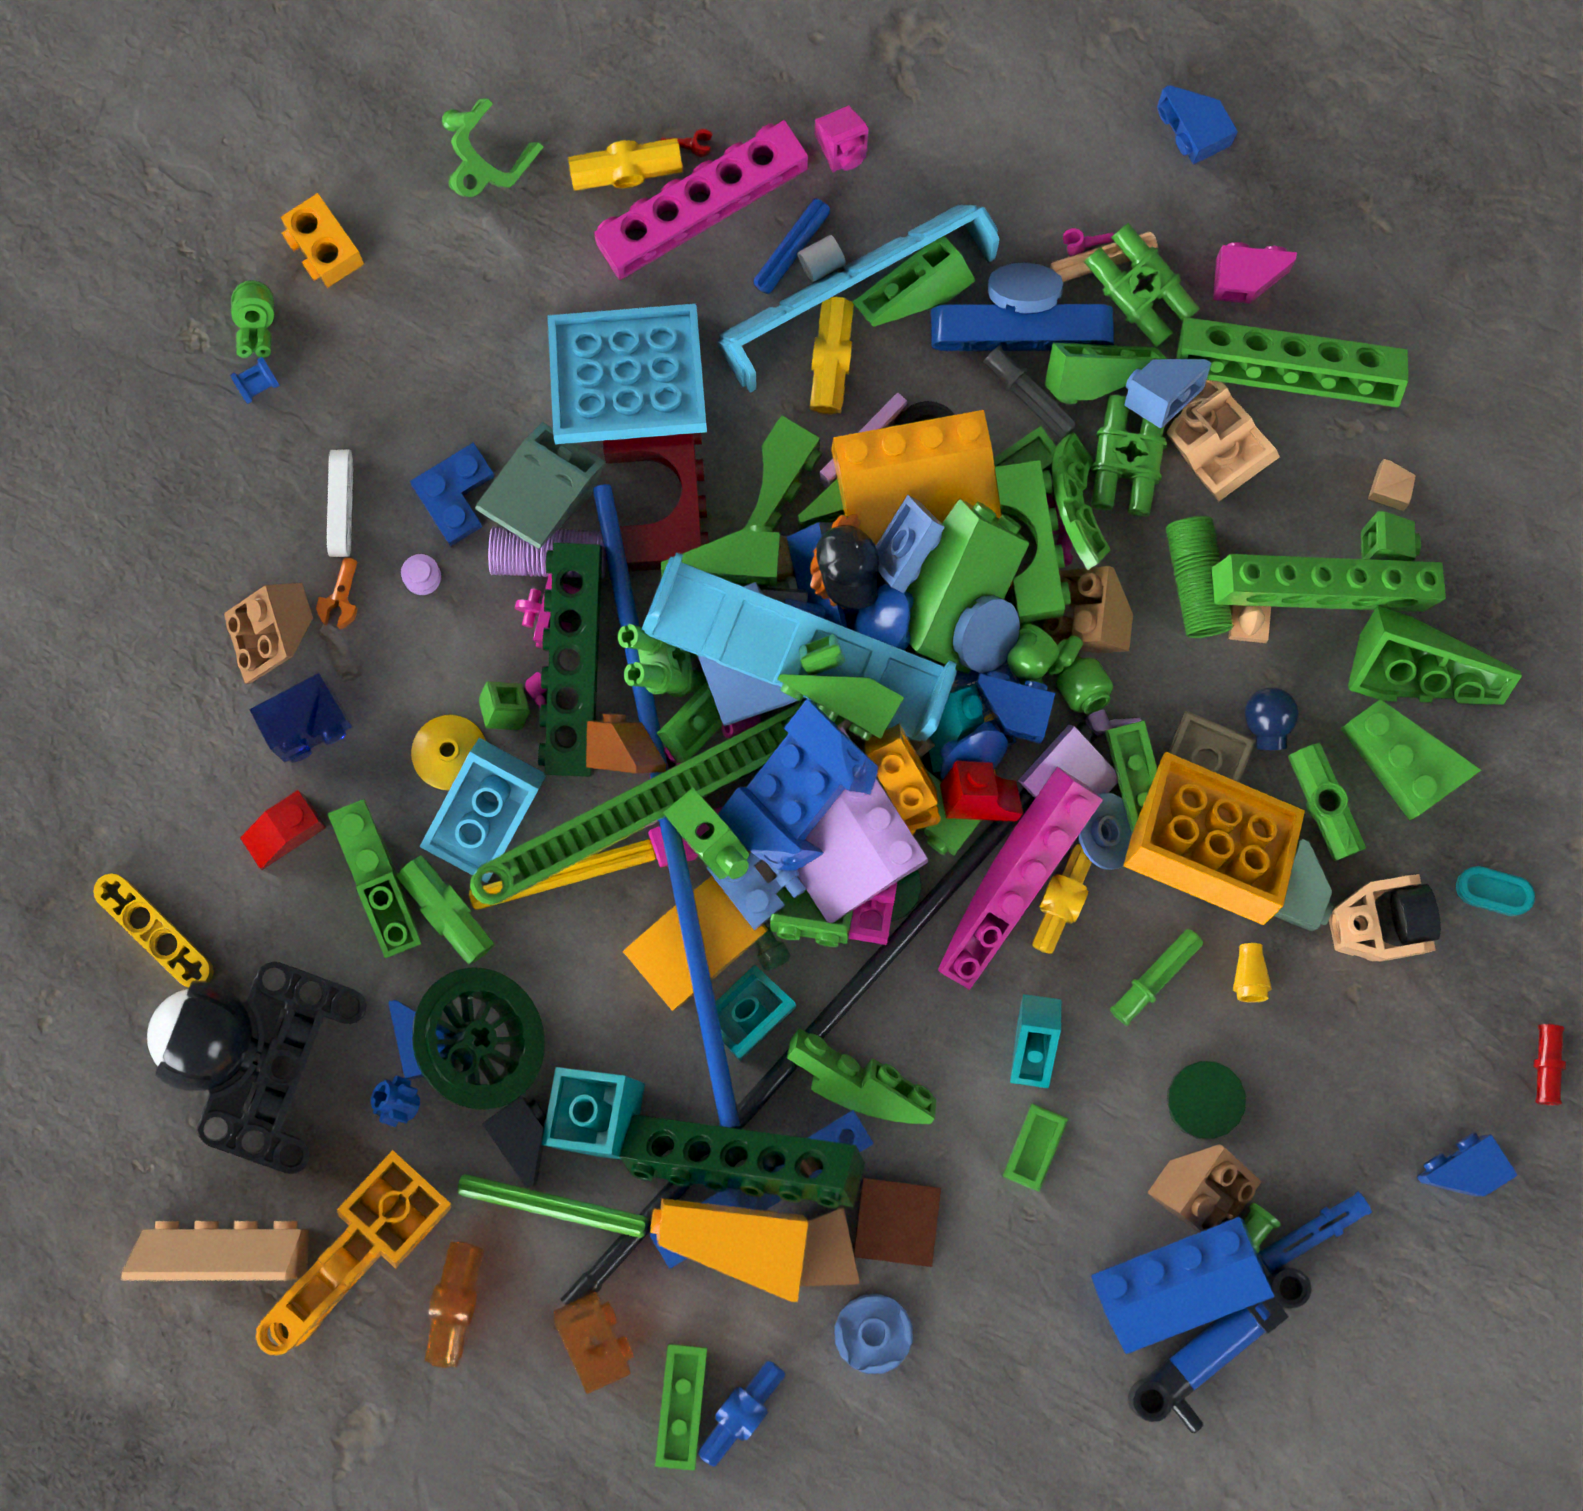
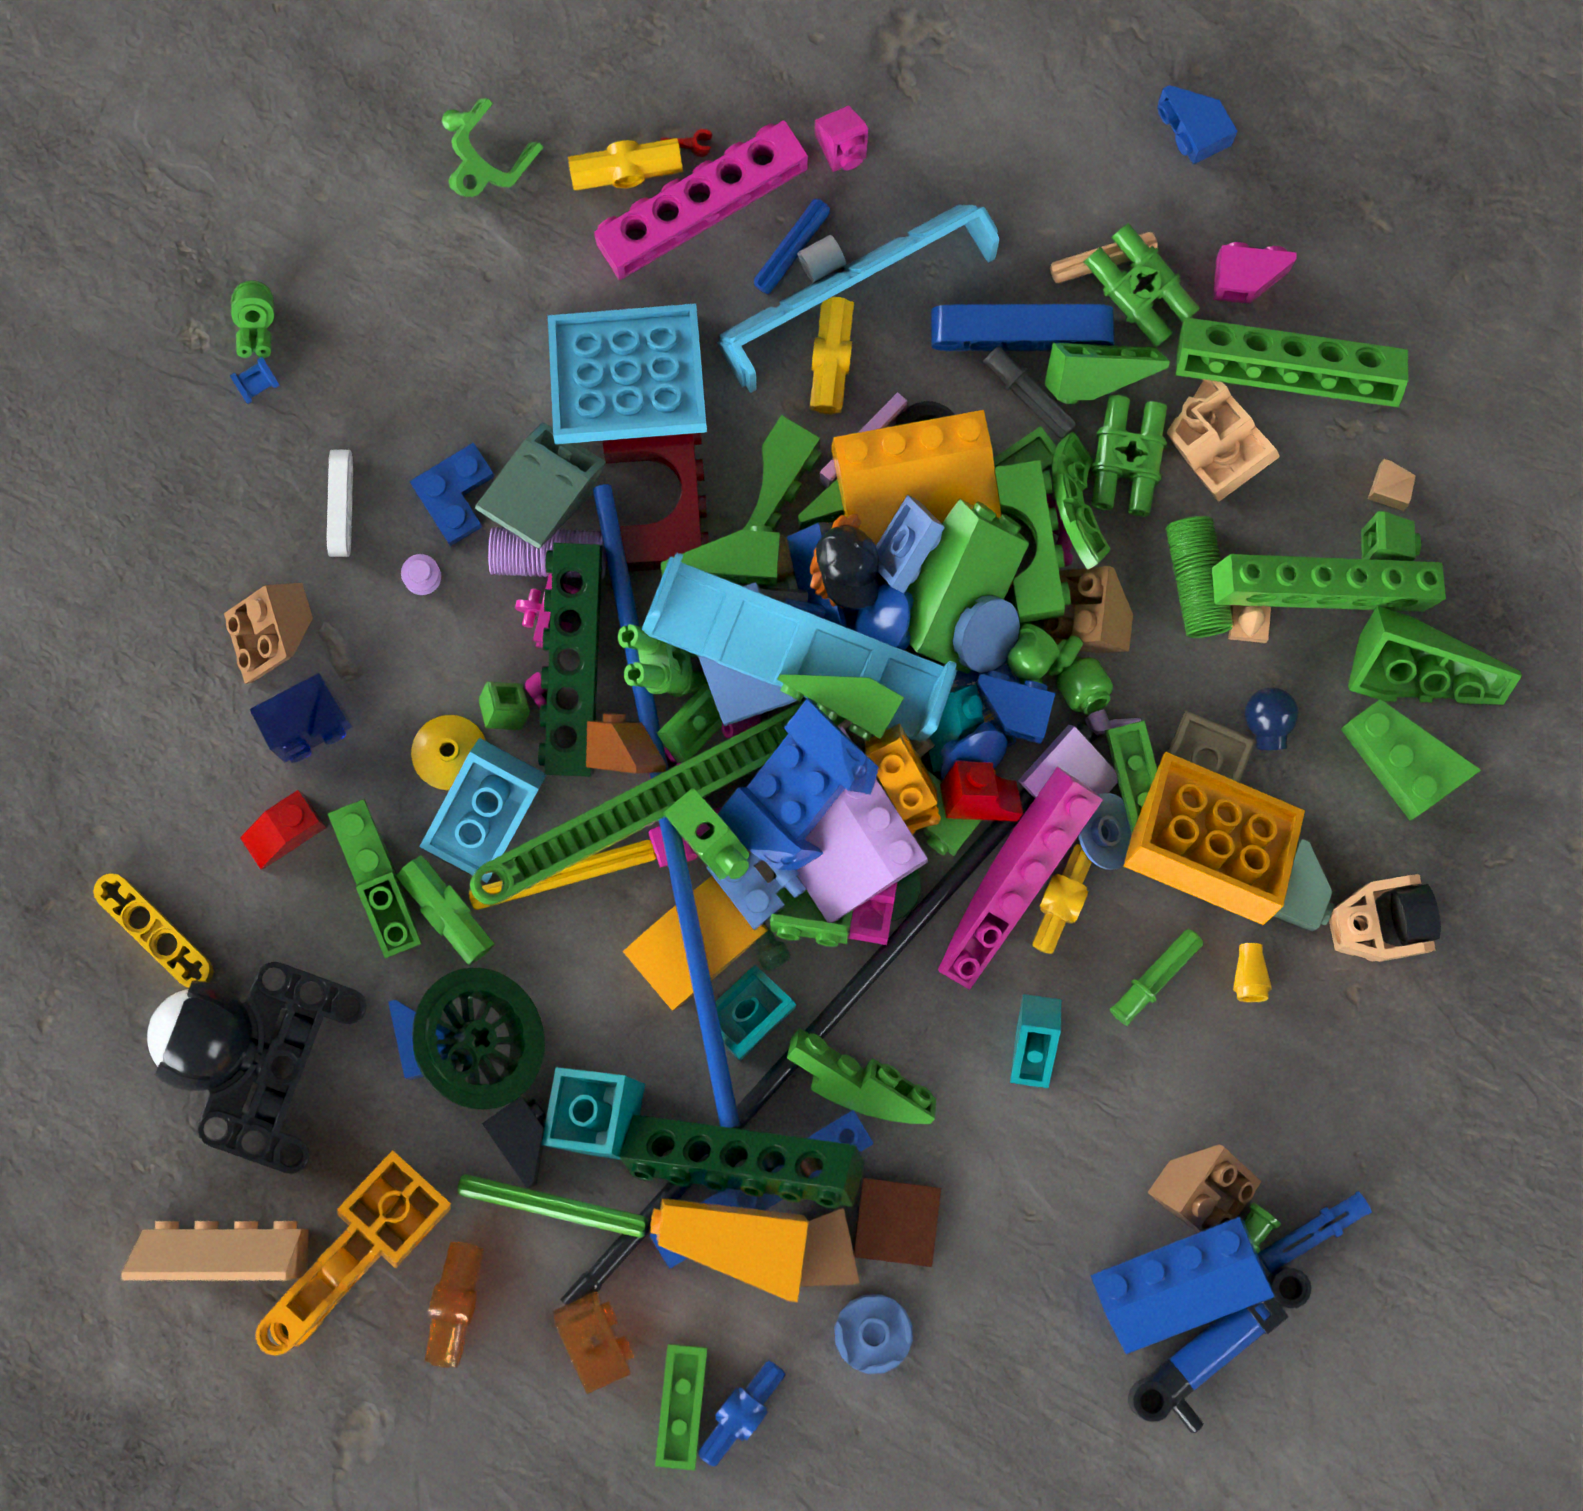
(324, 239): light orange brick -> none
(340, 596): orange bar -> none
(395, 1101): blue gear -> none
(821, 655): bright green slope -> none
(918, 284): bright green slope -> none
(1025, 286): medium blue tile -> none
(1035, 1147): bright green tile -> none
(1076, 236): dark pink hand -> none
(1165, 387): medium blue slope -> none
(1206, 1100): dark green tile -> none
(1337, 825): bright green piece -> none
(1472, 1170): blue slope -> none
(1495, 891): teal tile -> none
(1549, 1064): red pin -> none

